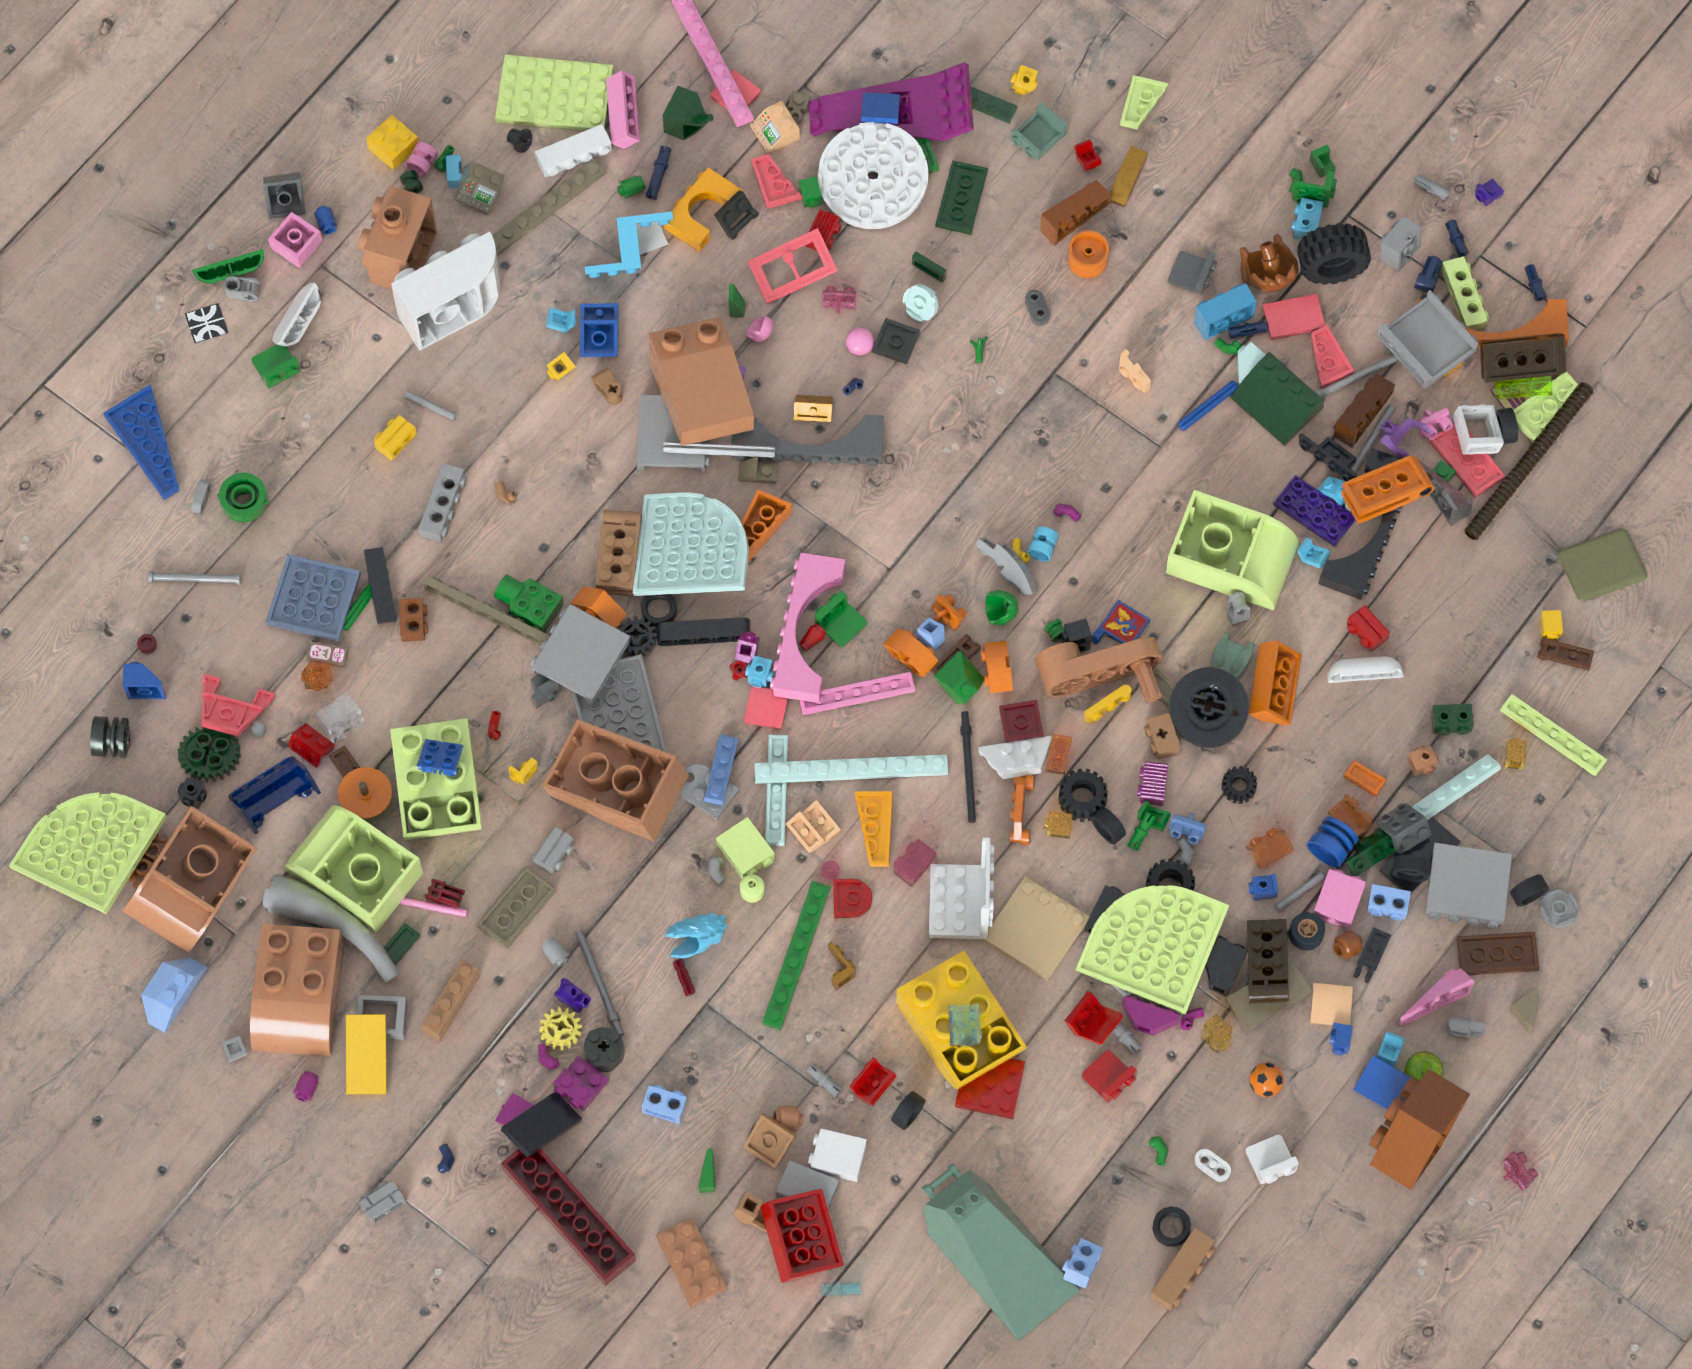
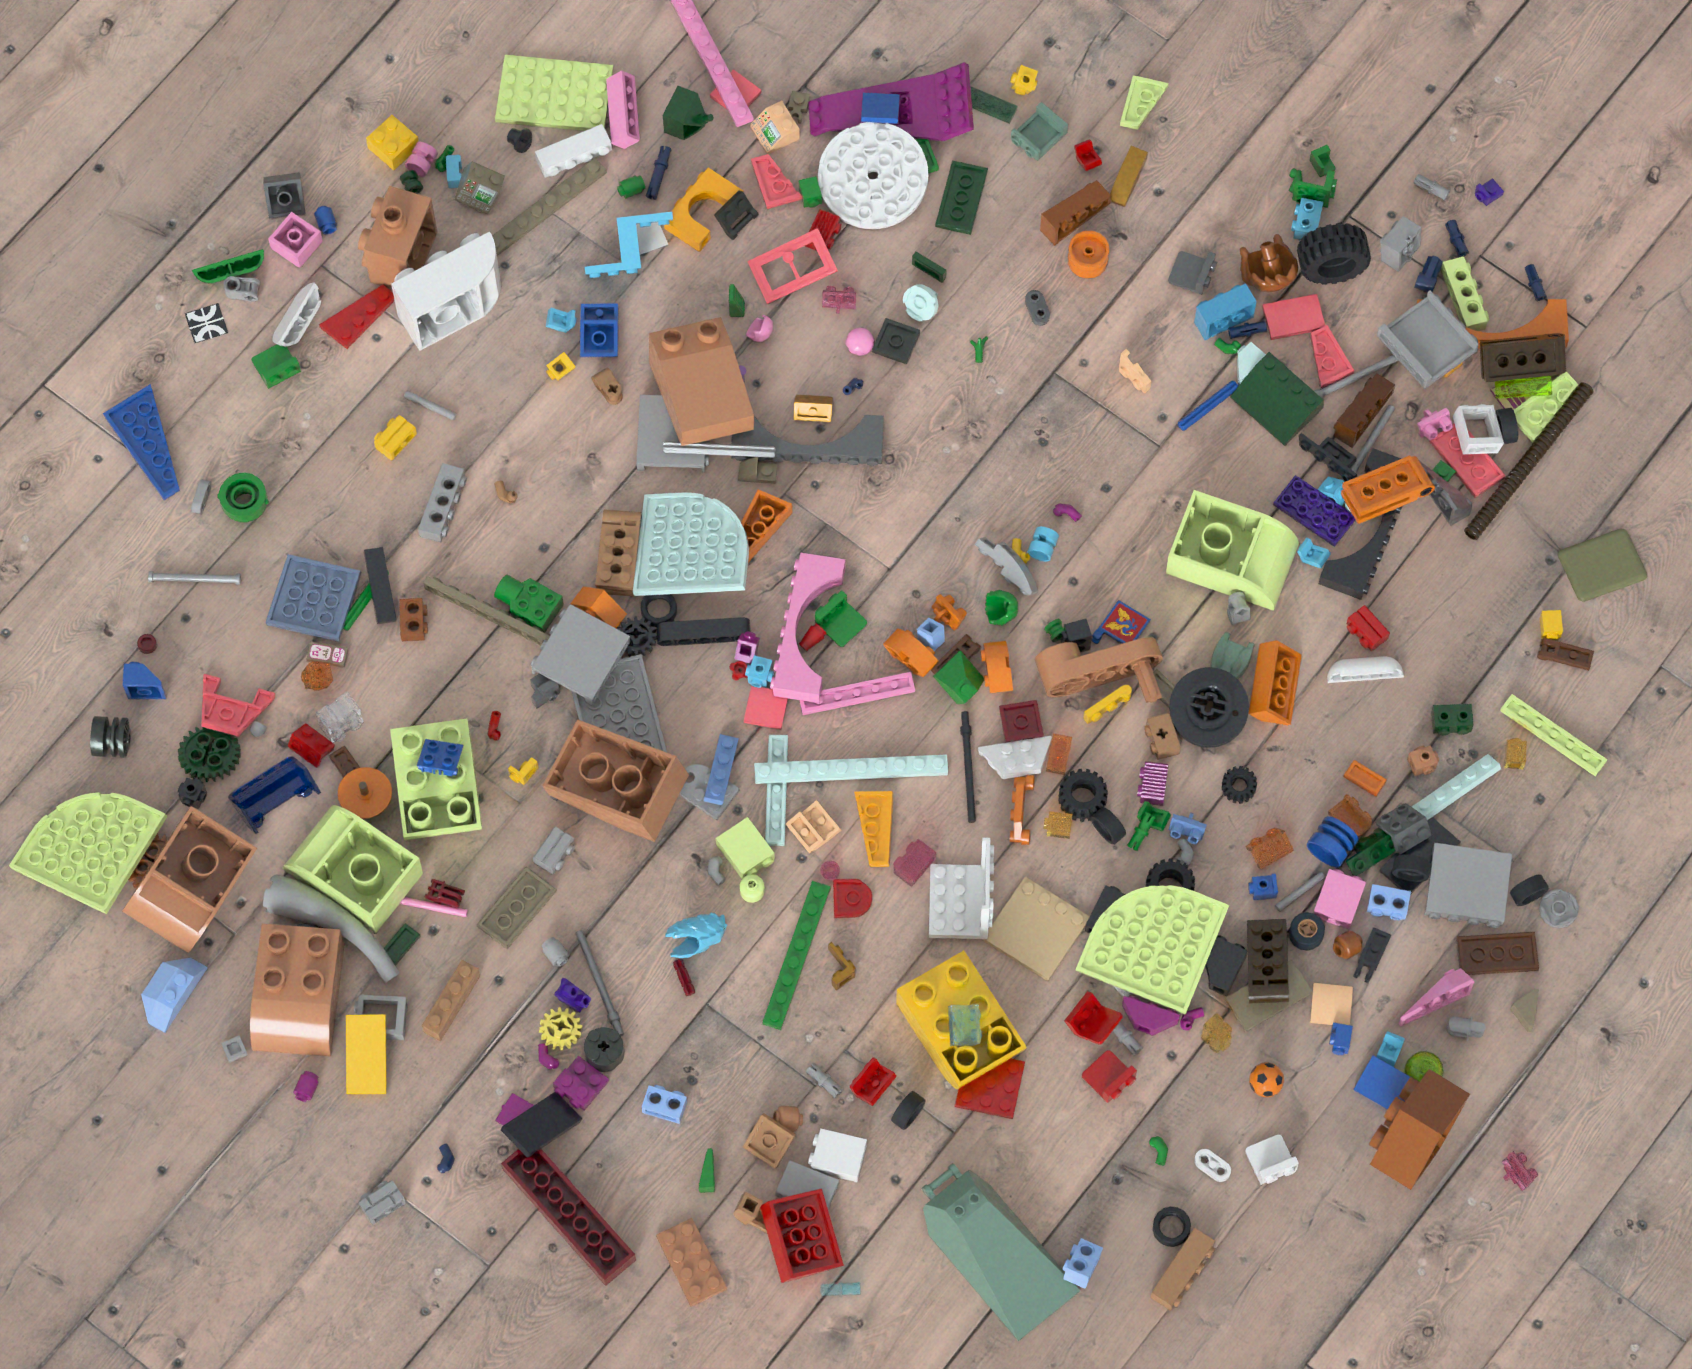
(358, 317): none -> red wing
(1395, 433): medium lavender piece -> none

